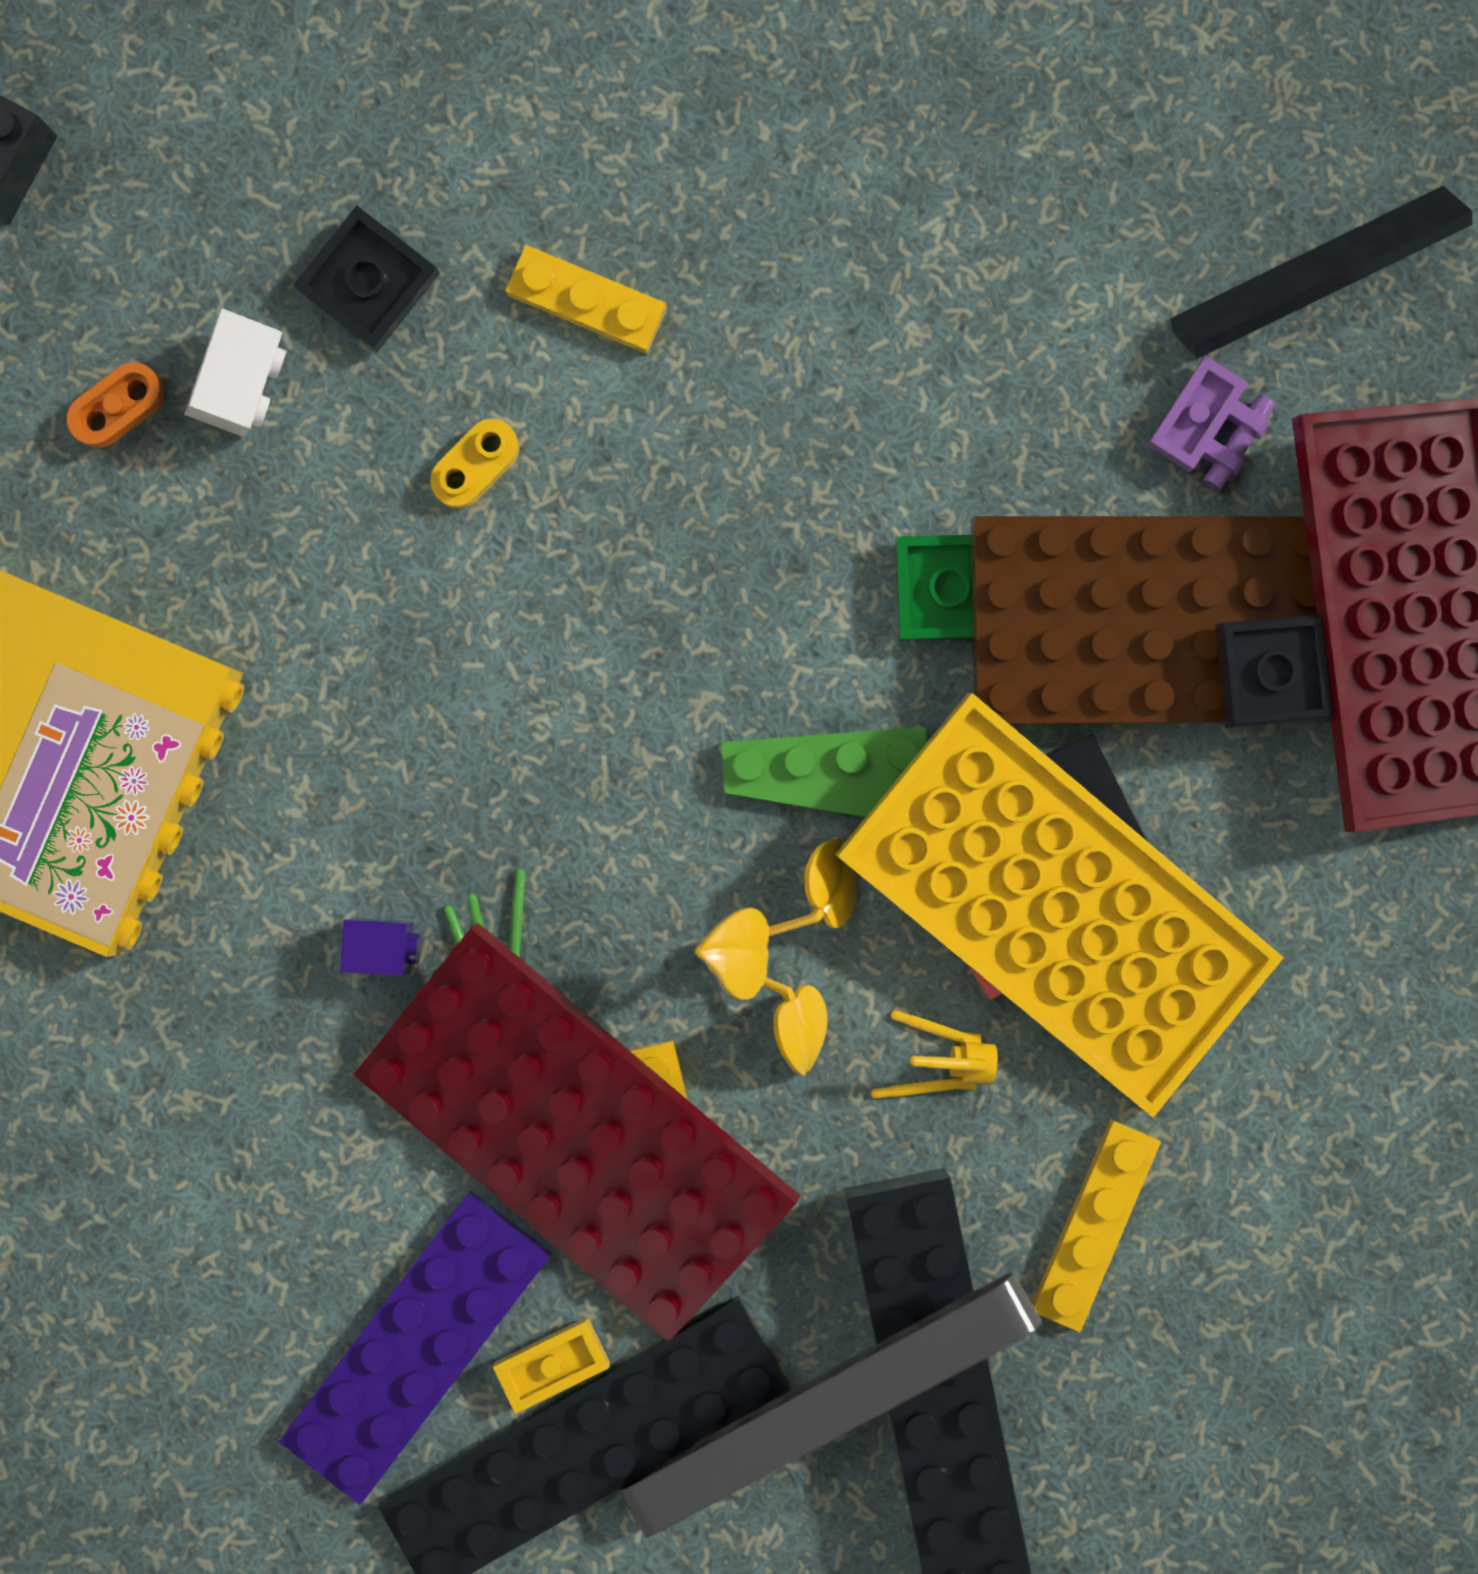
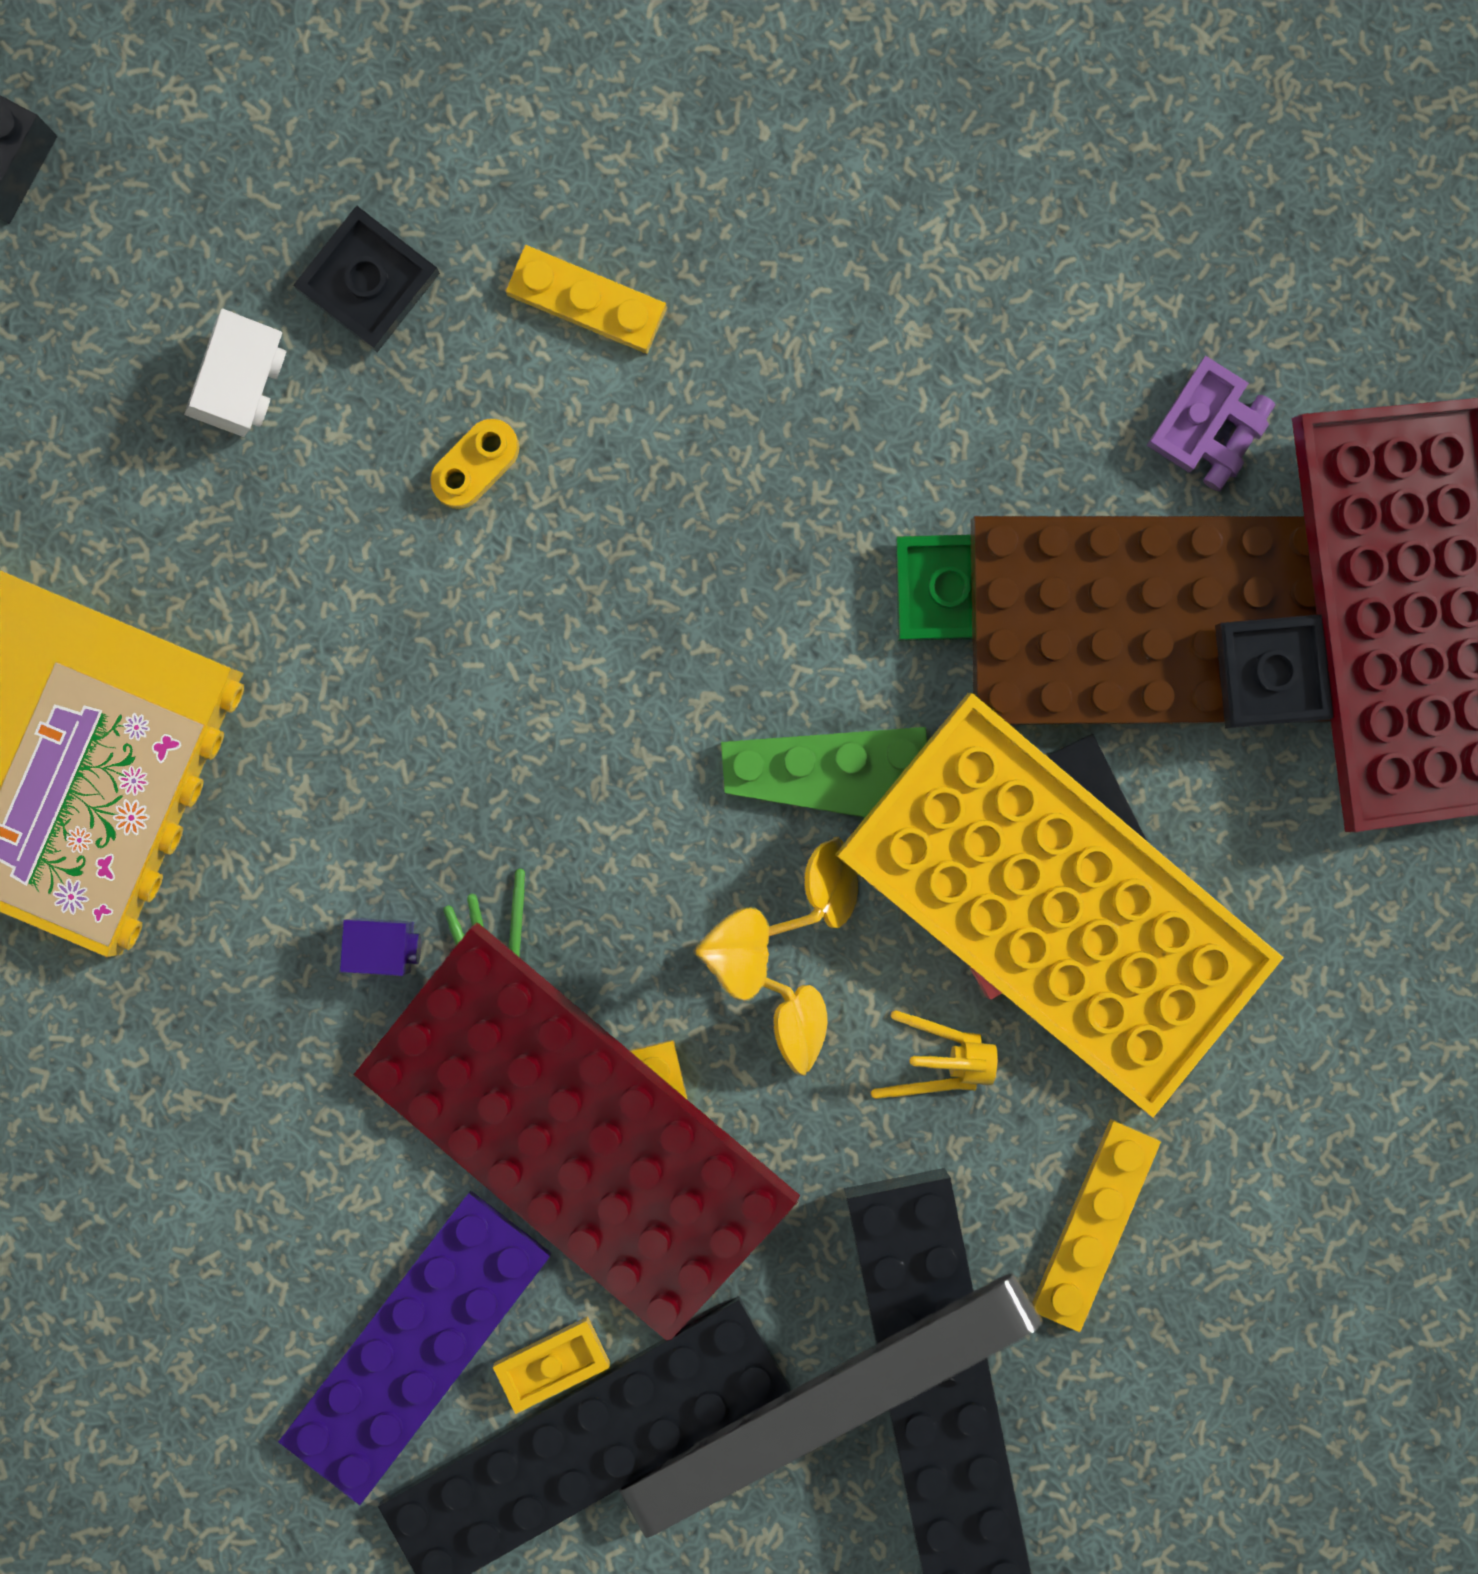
(114, 400): orange plate -> none
(1321, 271): black tile -> none

